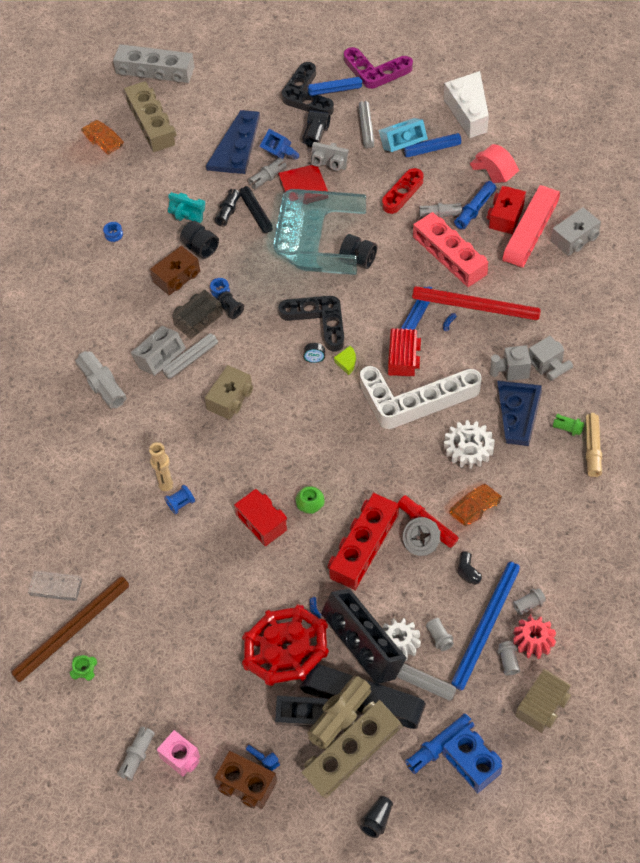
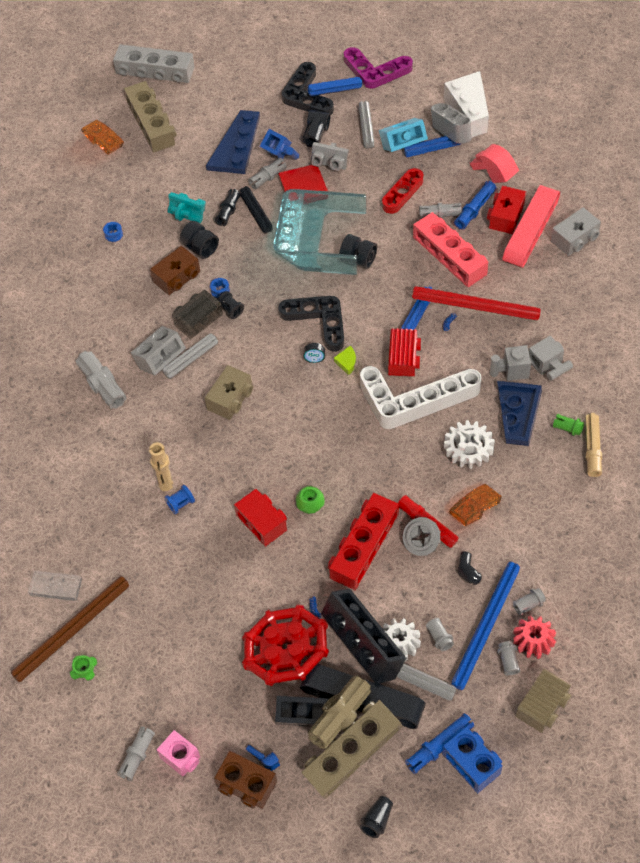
(451, 123): none -> light grey beam

